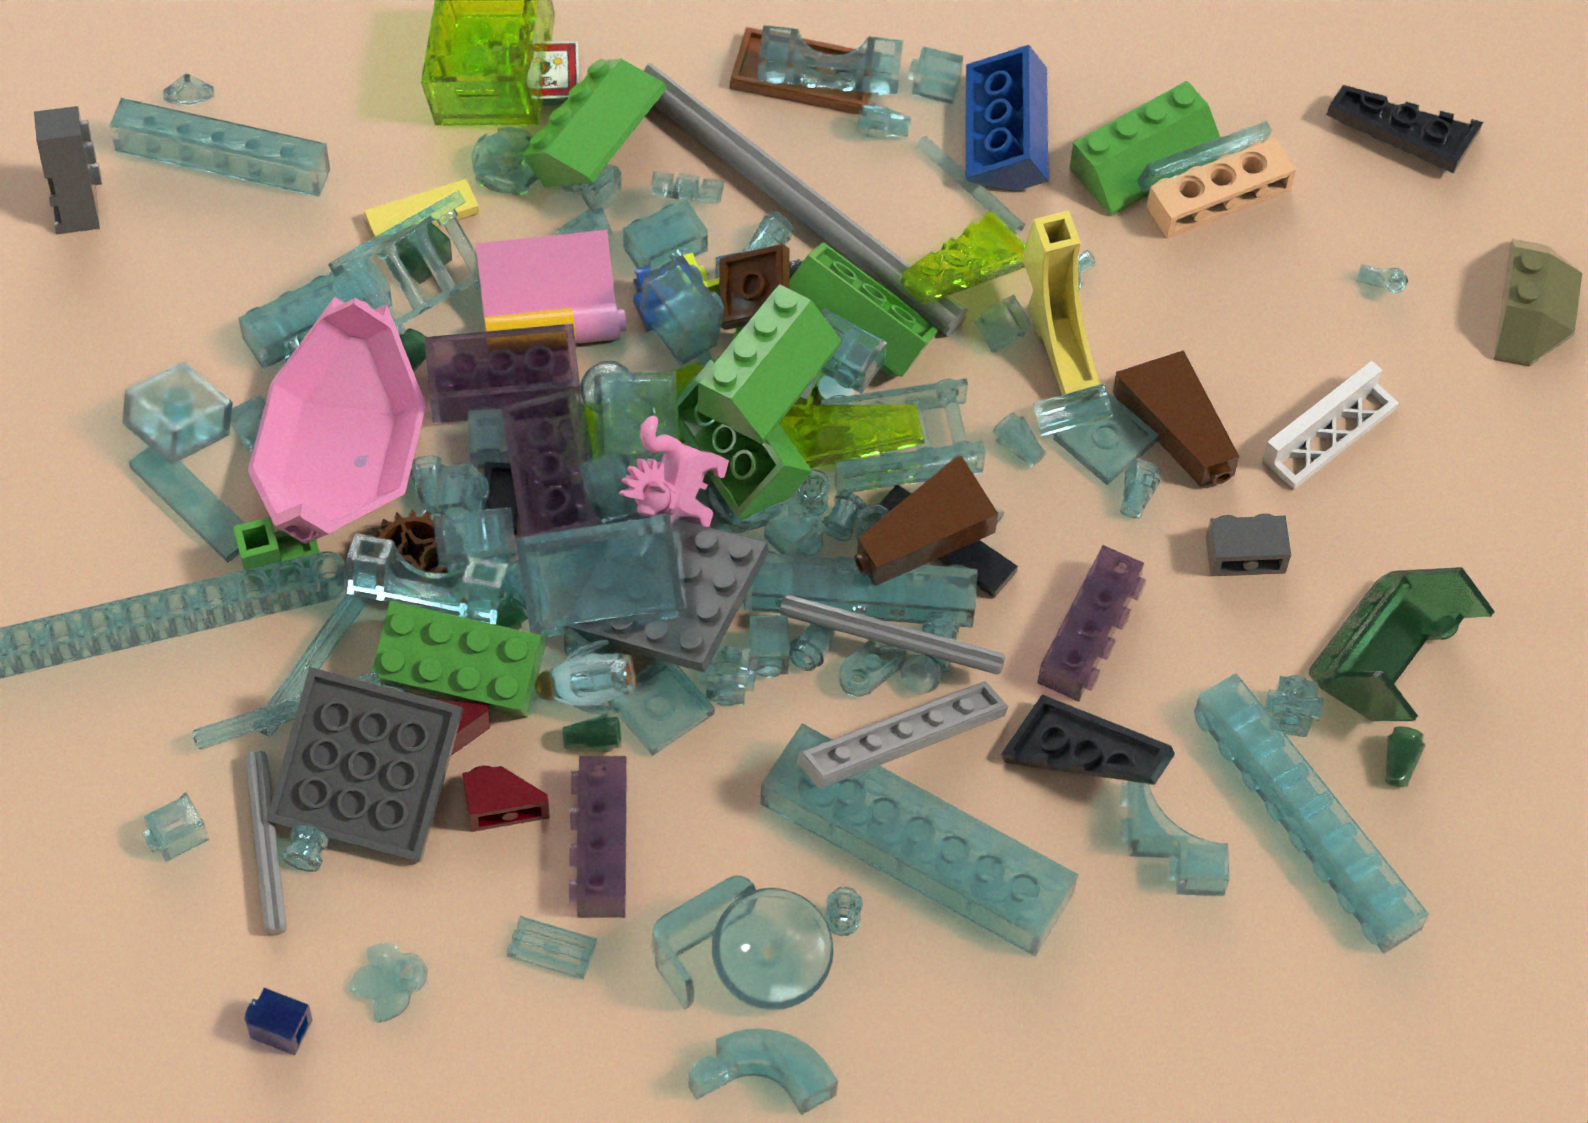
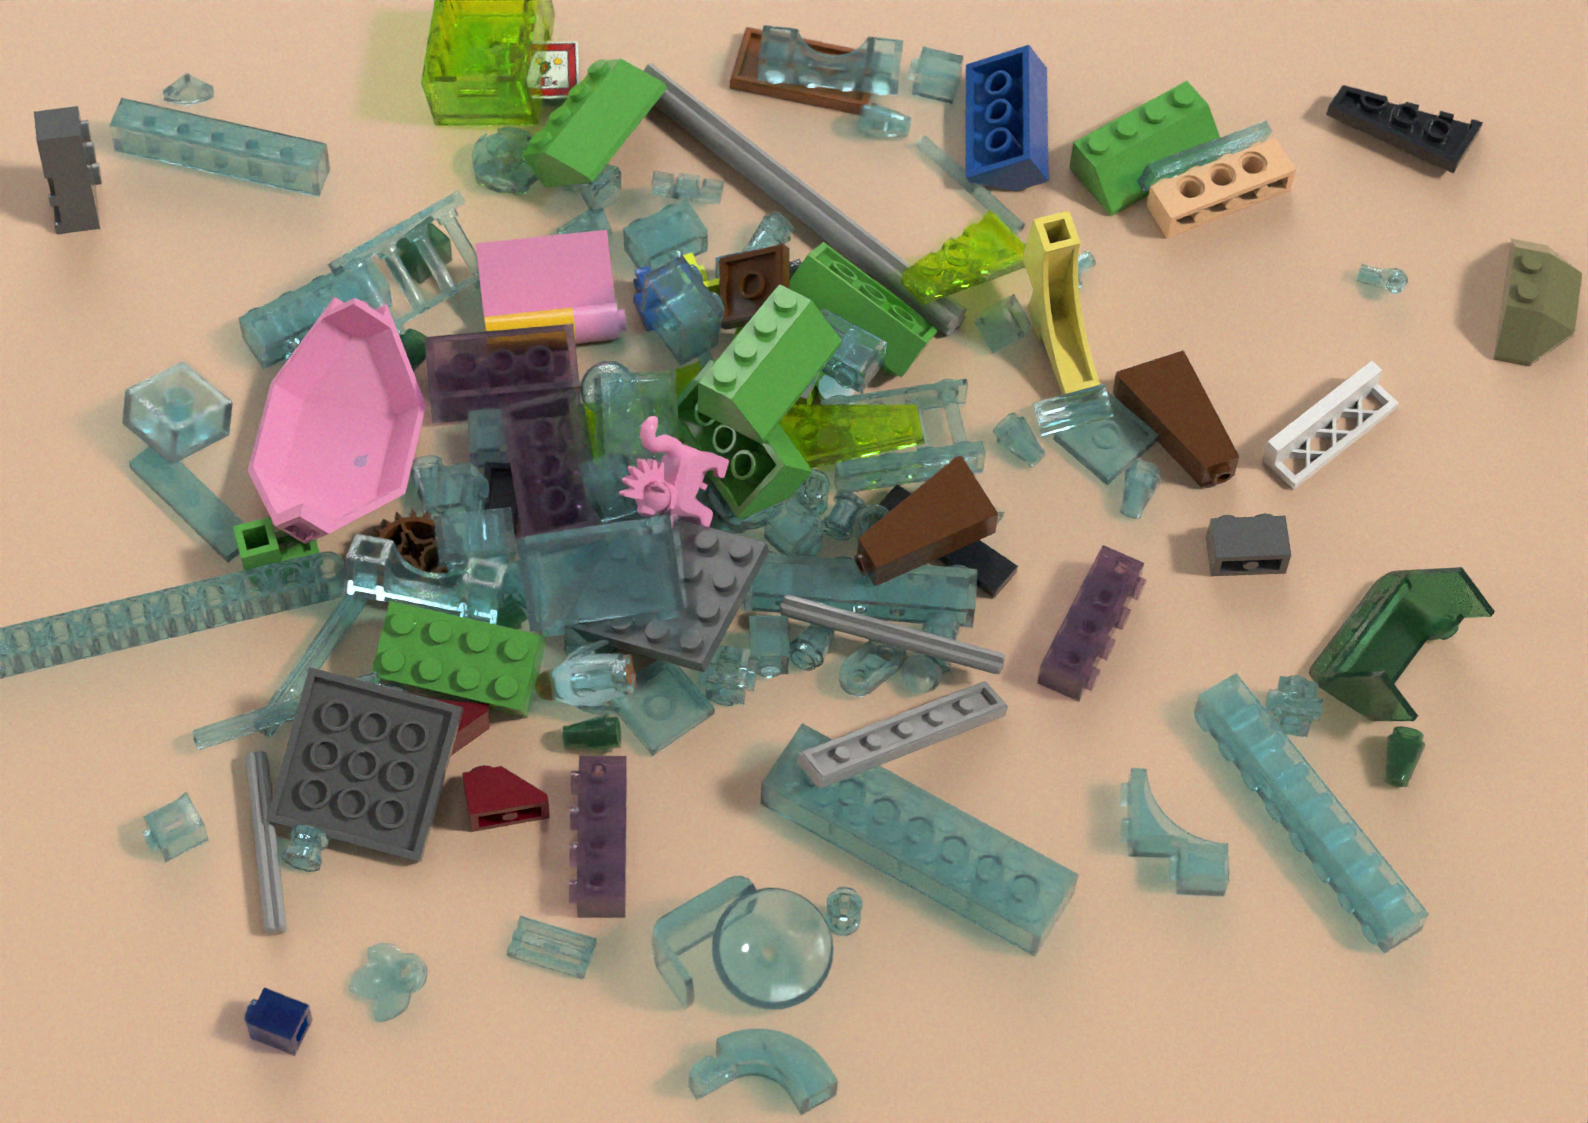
(246, 420): clear light blue slope -> none
(392, 213): light yellow tile -> none
(1082, 743): black wing -> none

